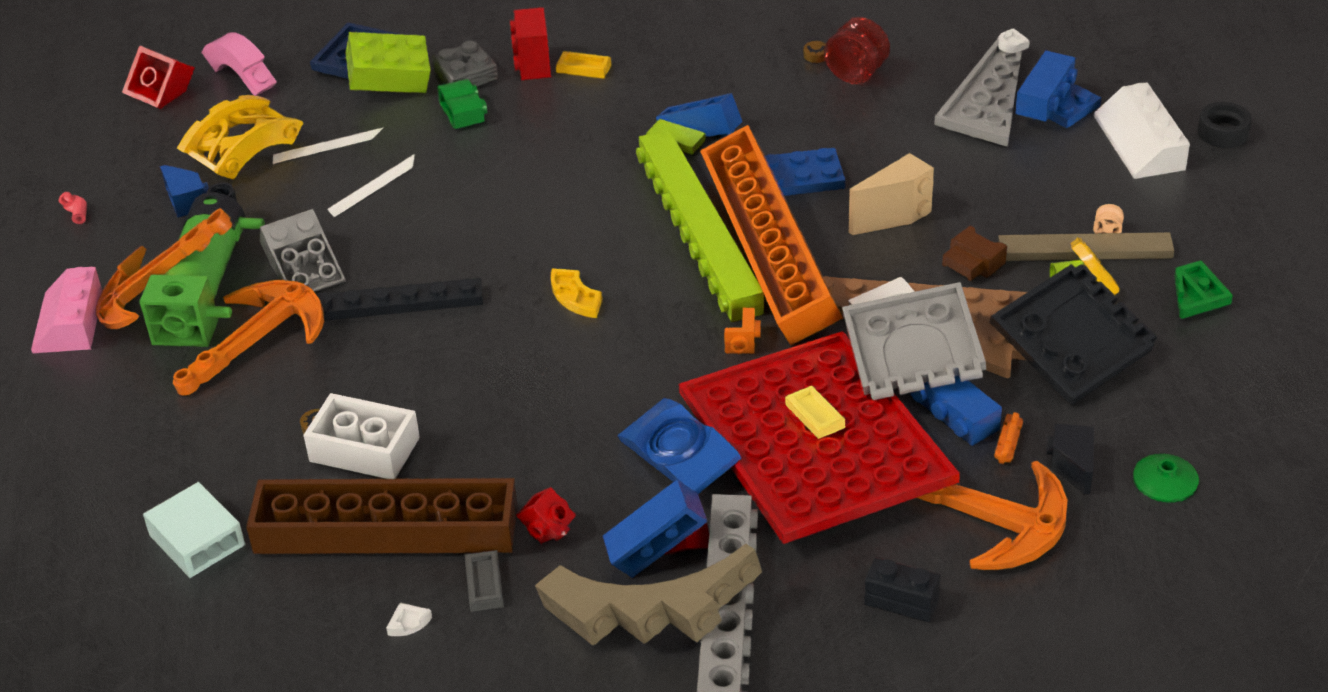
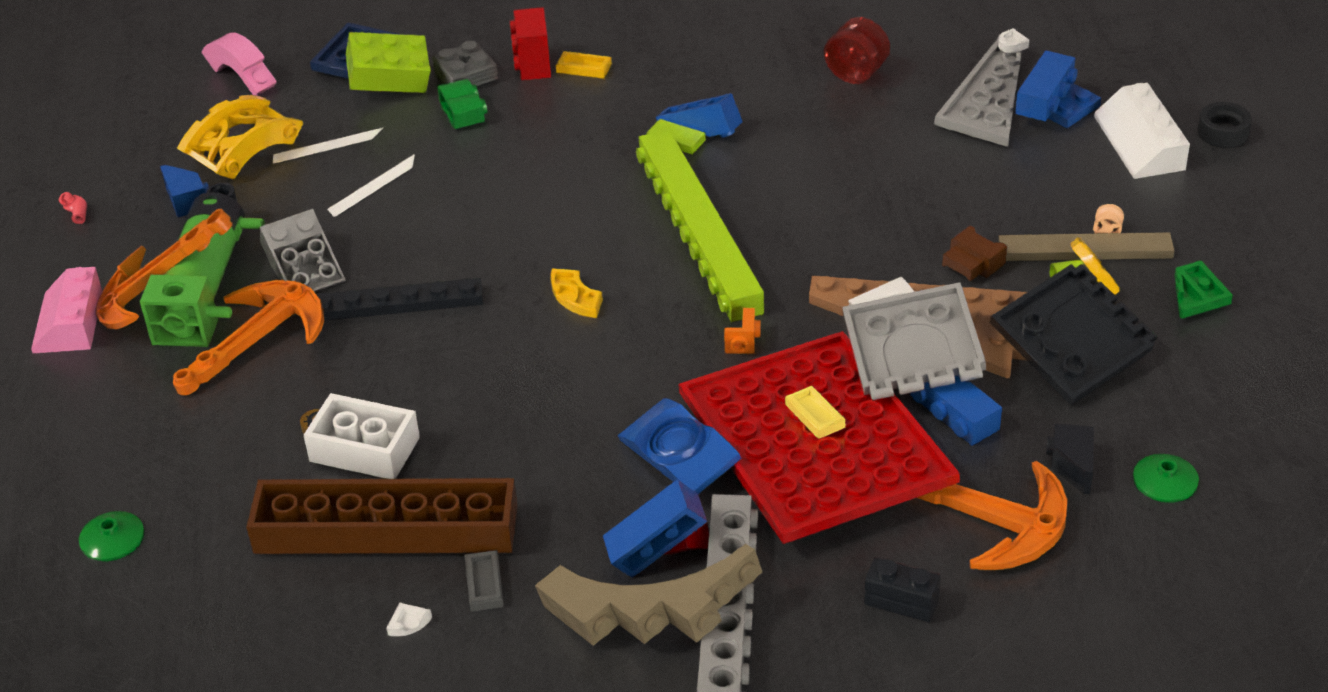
(111, 536): none -> green dish
(157, 78): red slope -> none
(194, 529): light aqua brick -> none
(546, 516): red brick -> none
(770, 236): orange brick -> none
(807, 171): blue plate -> none
(814, 51): pearl gold tile -> none
(892, 196): tan slope -> none
(1008, 438): orange axle -> none

